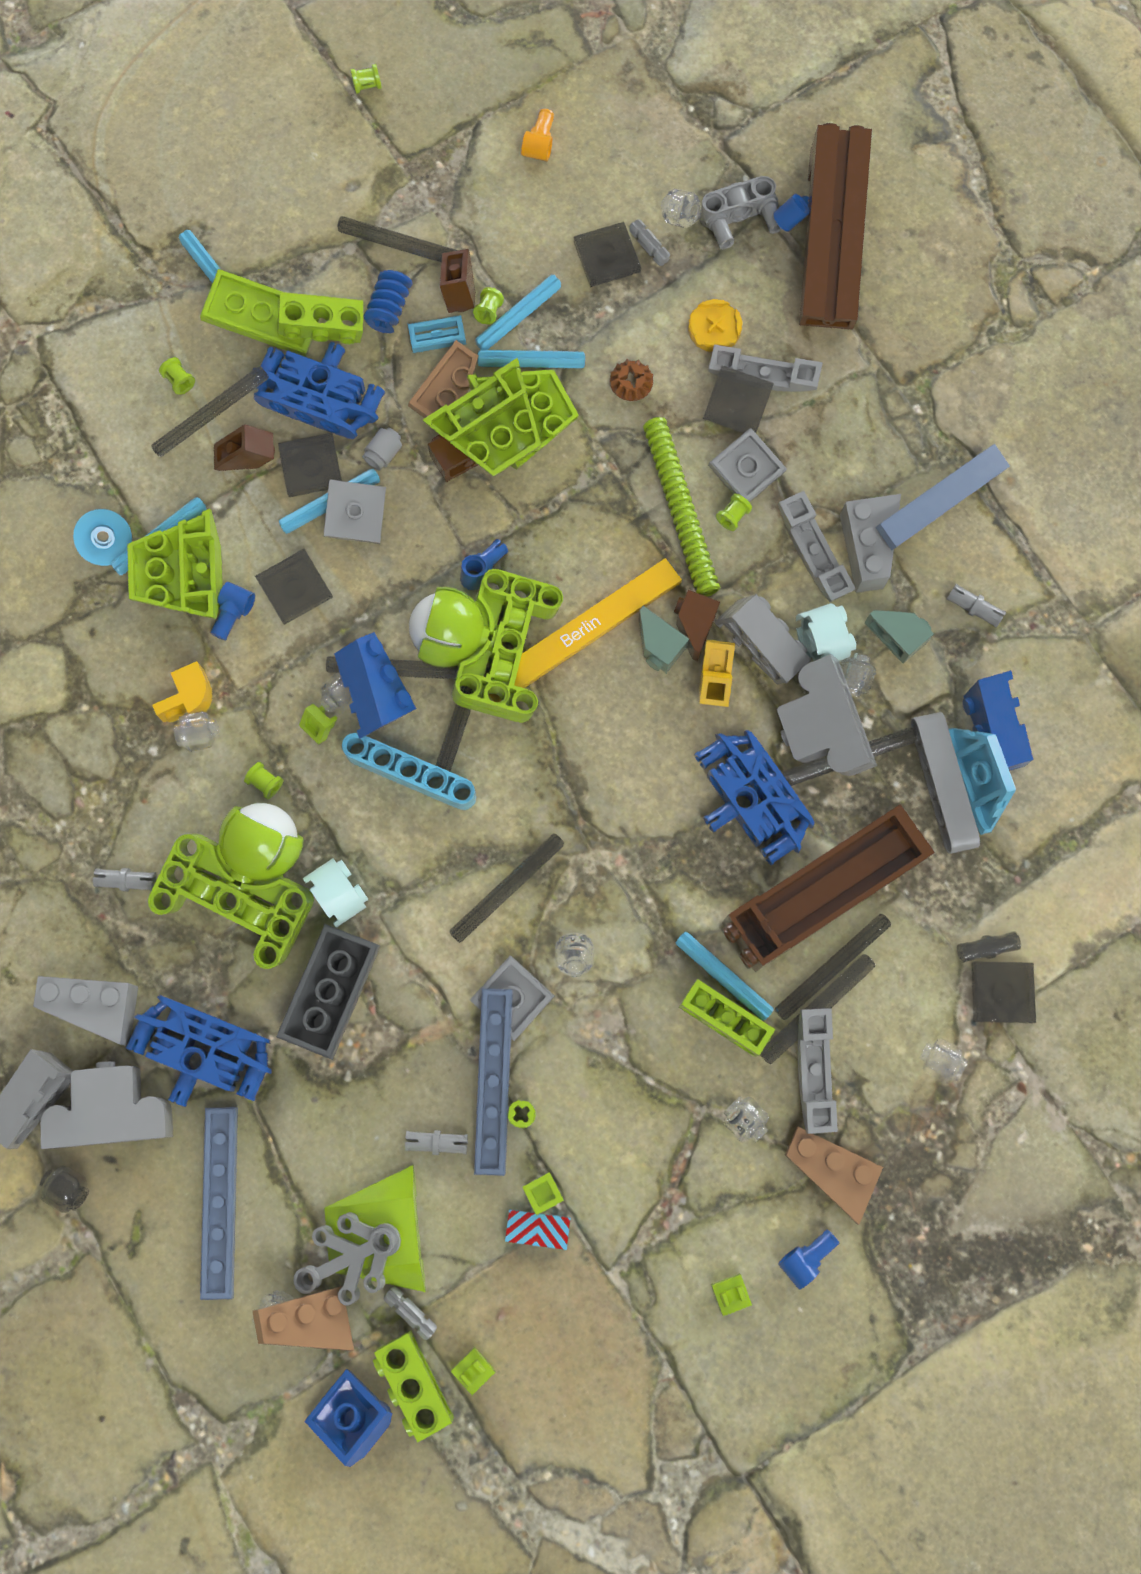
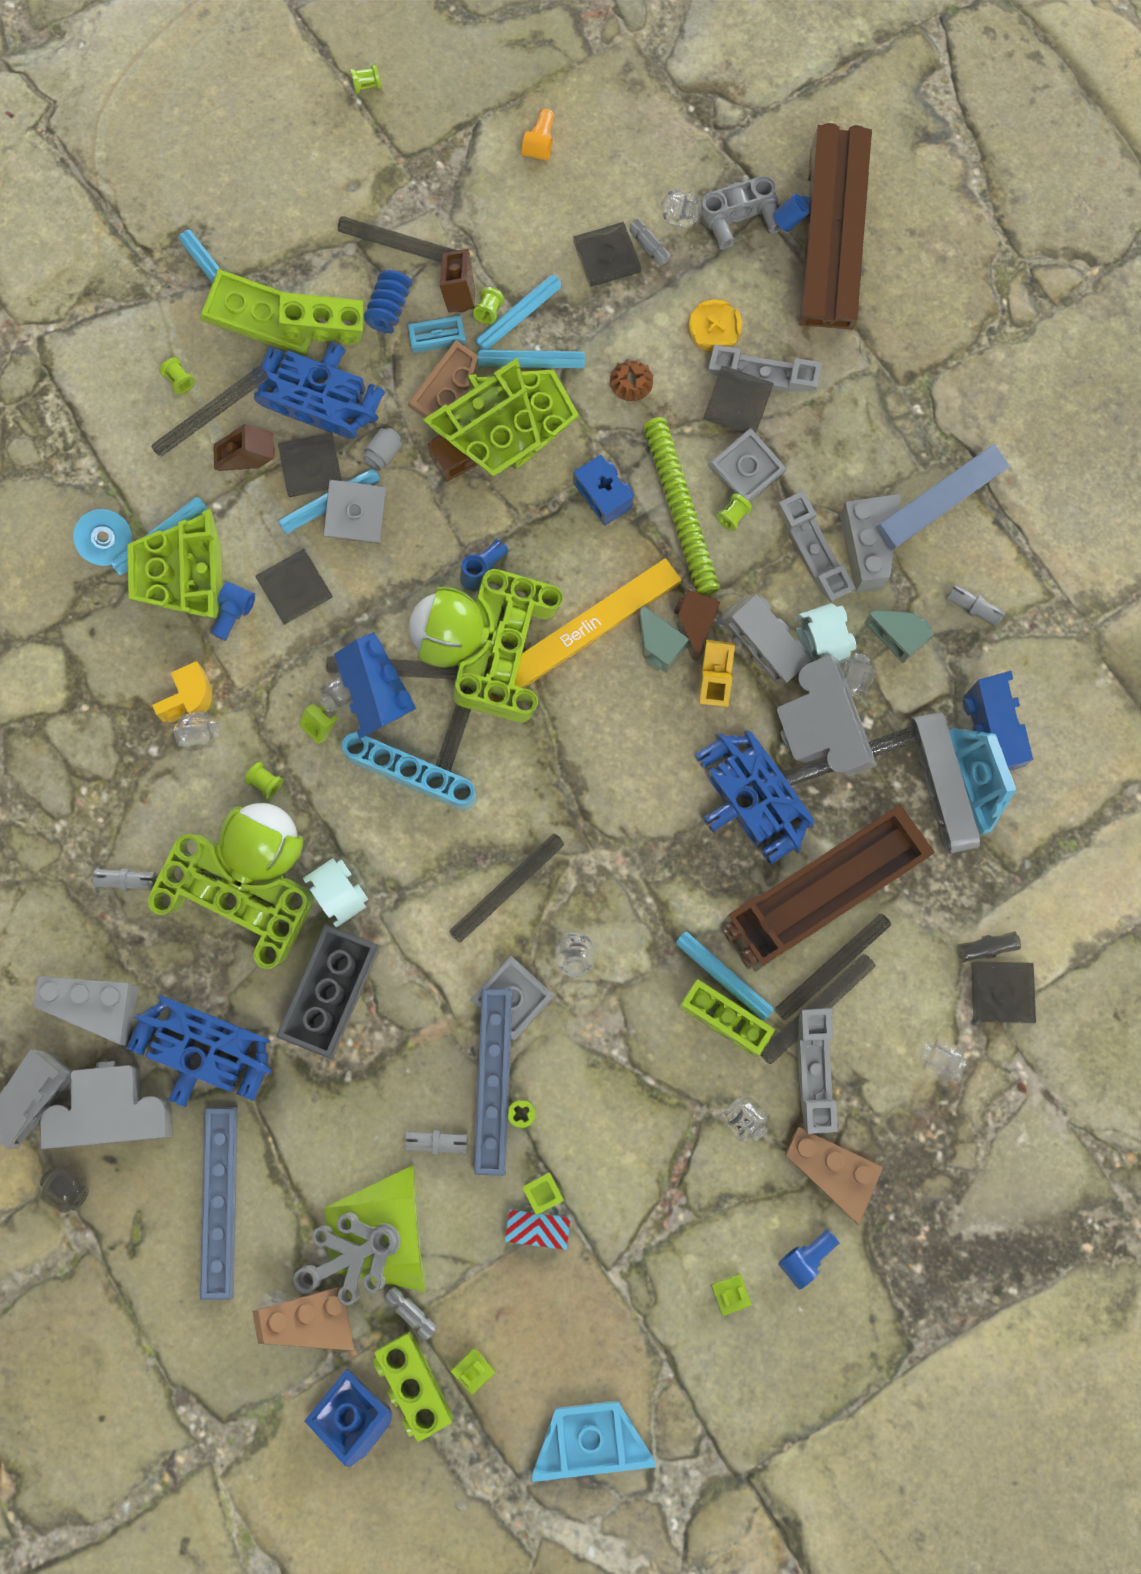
(590, 1442): none -> medium azure wing
(604, 503): none -> blue brick

